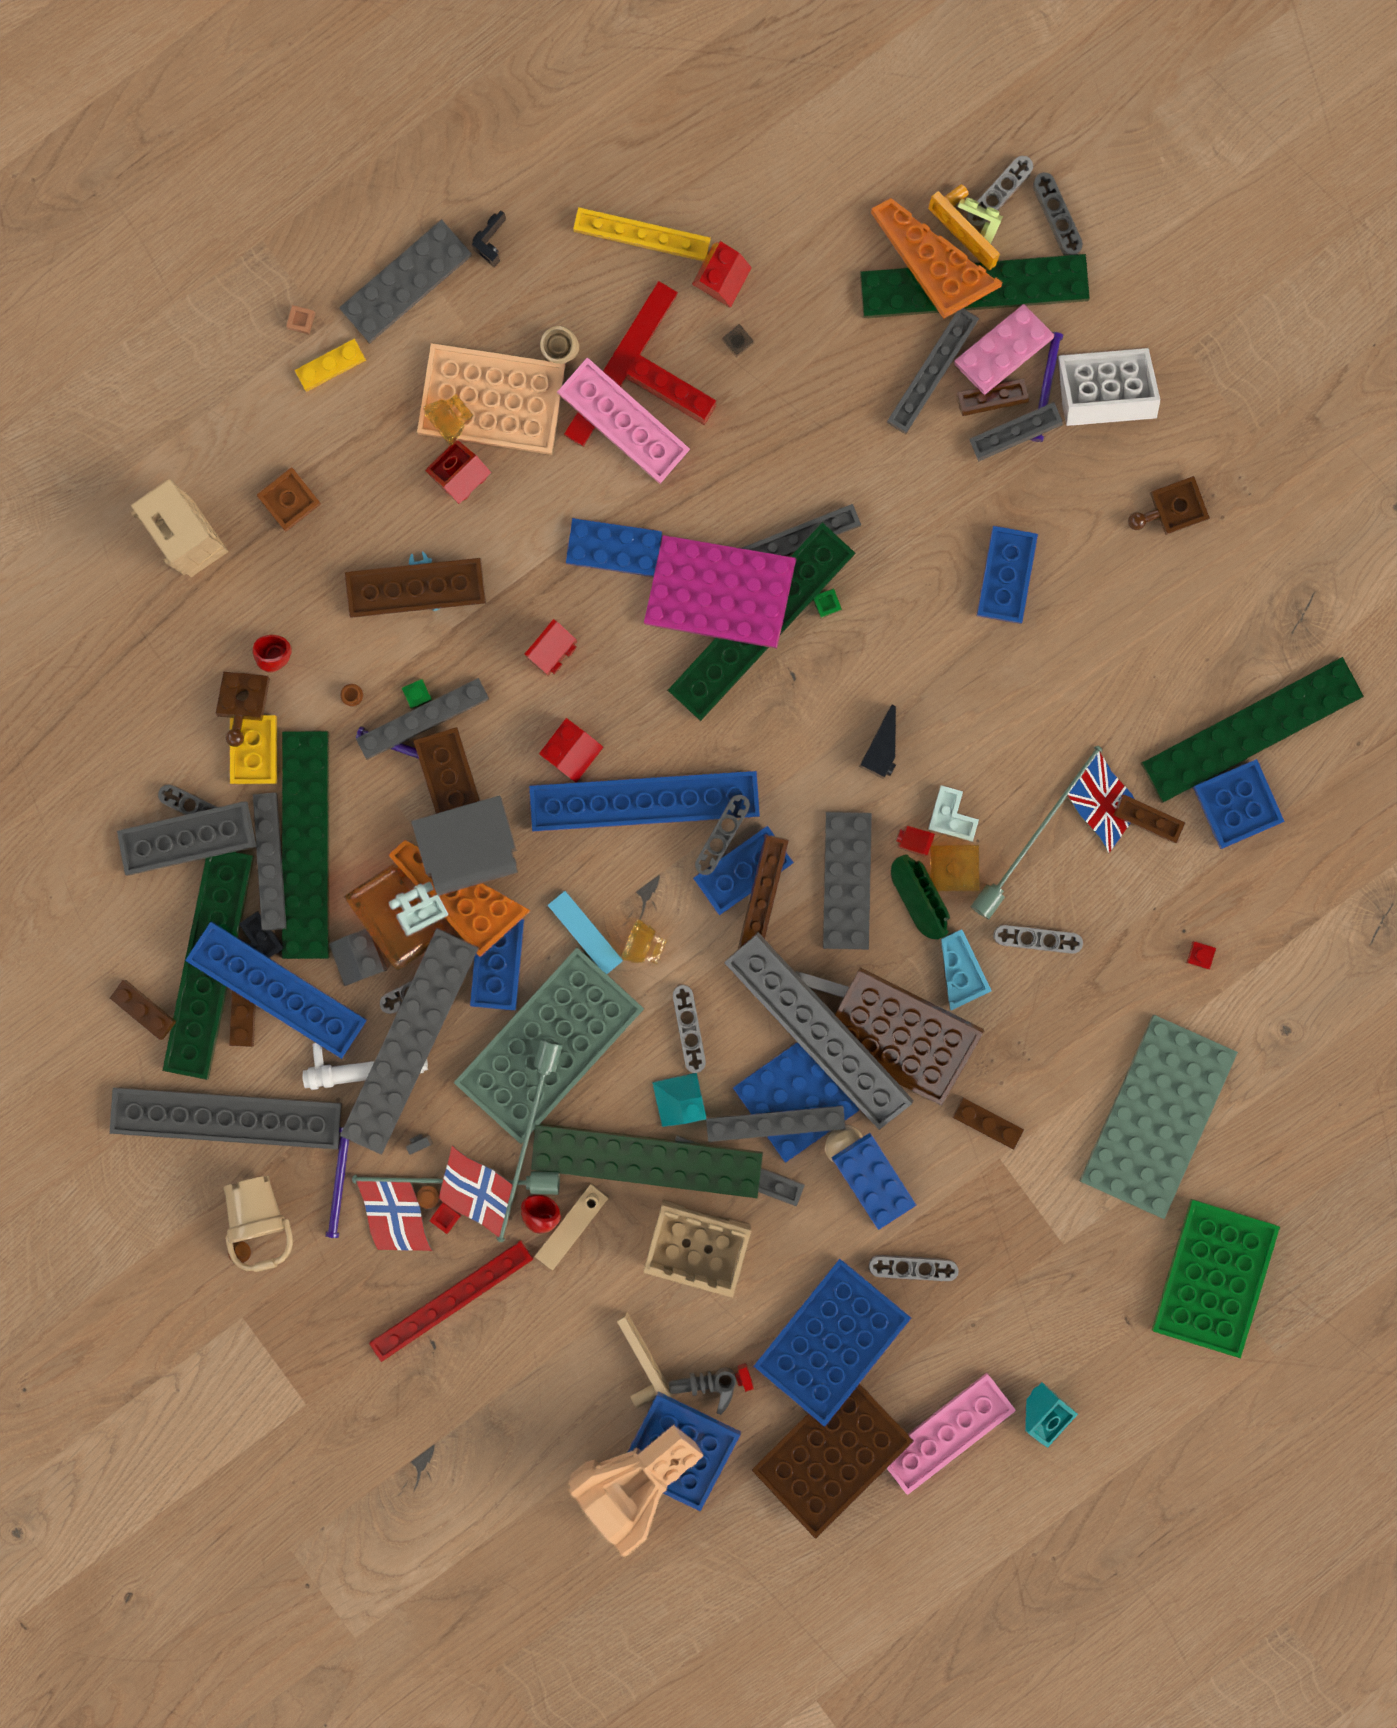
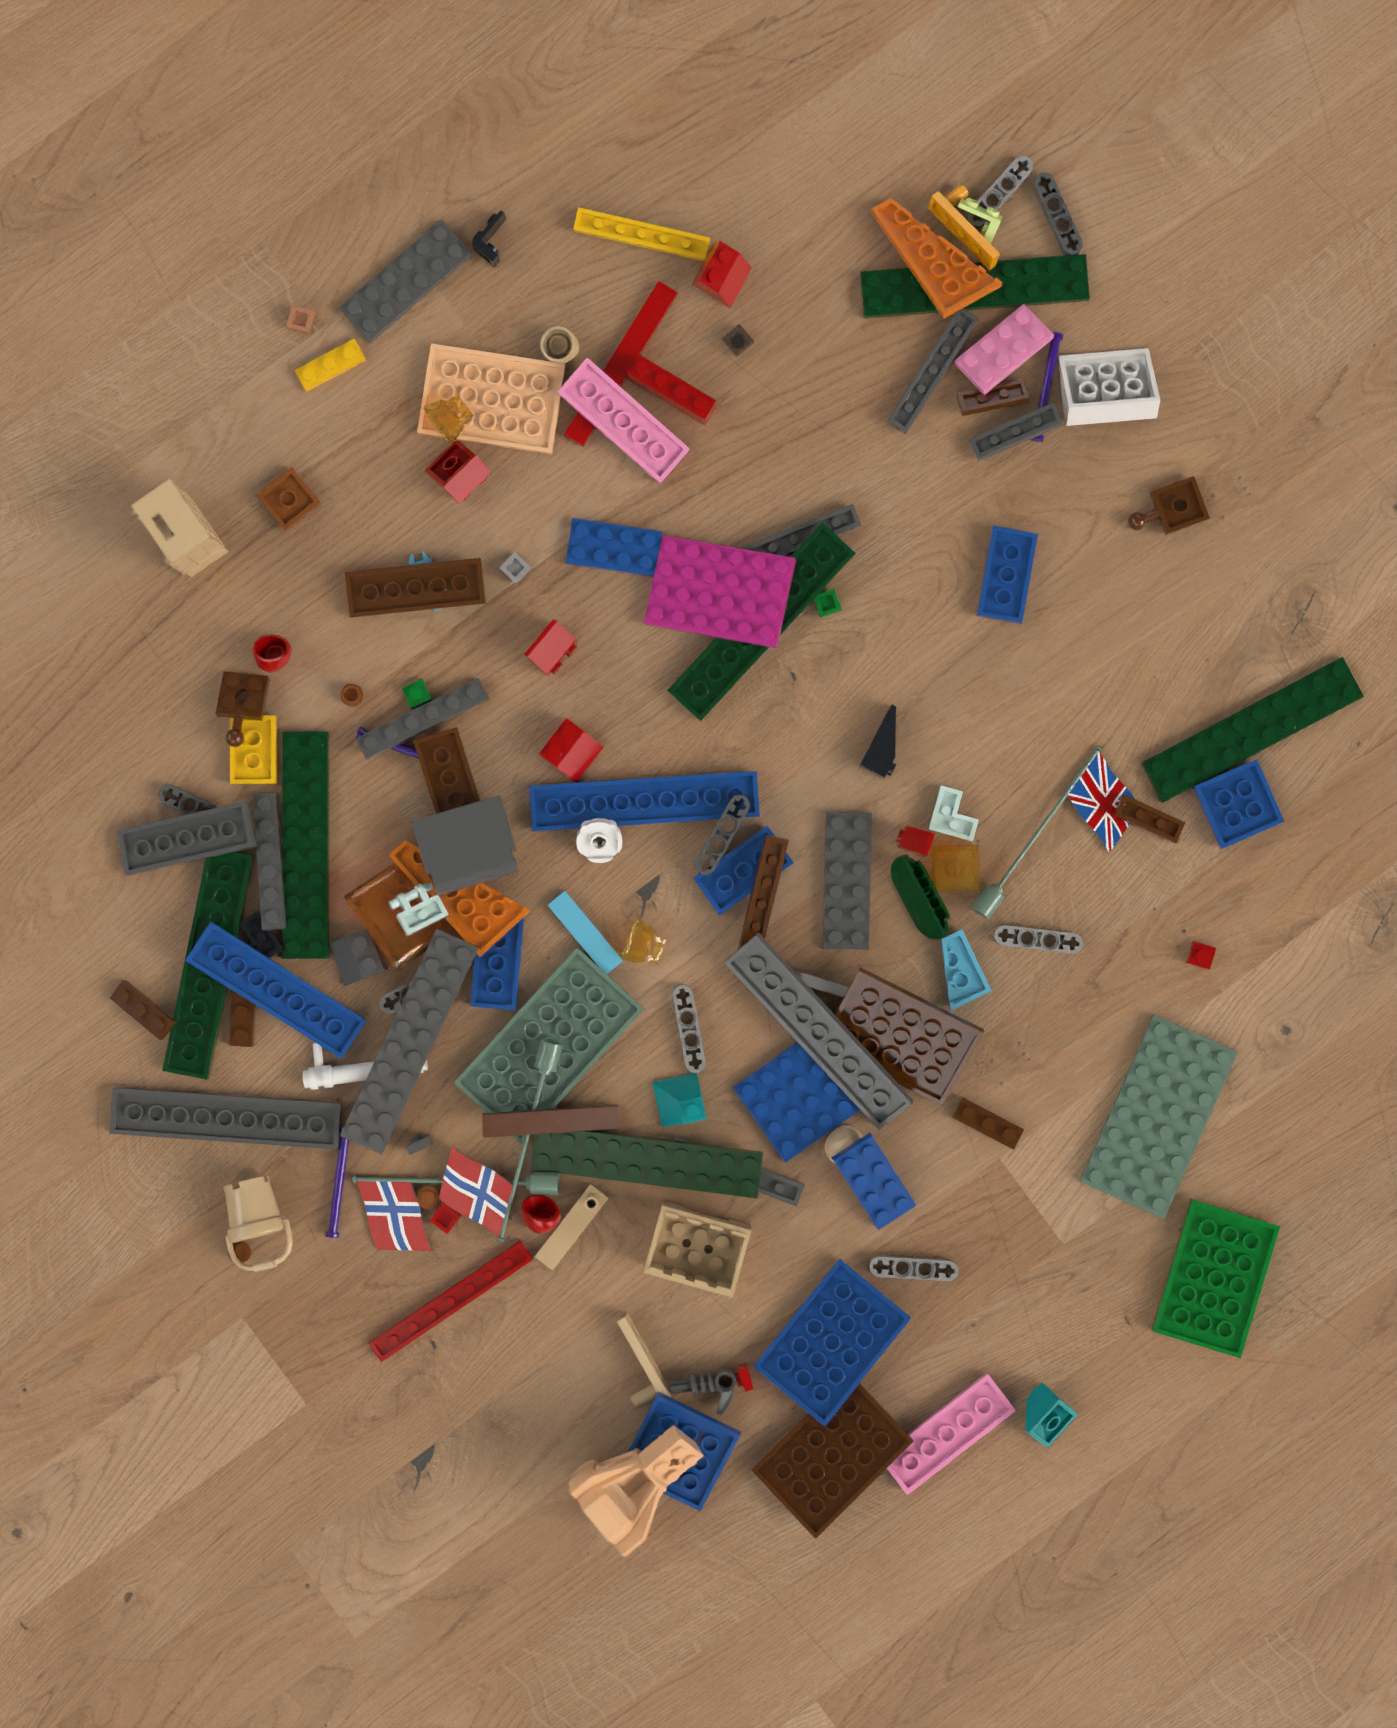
(515, 568): none -> light grey plate
(550, 1120): none -> reddish brown tile
(599, 828): none -> white plate
(775, 1123): dark grey plate -> none

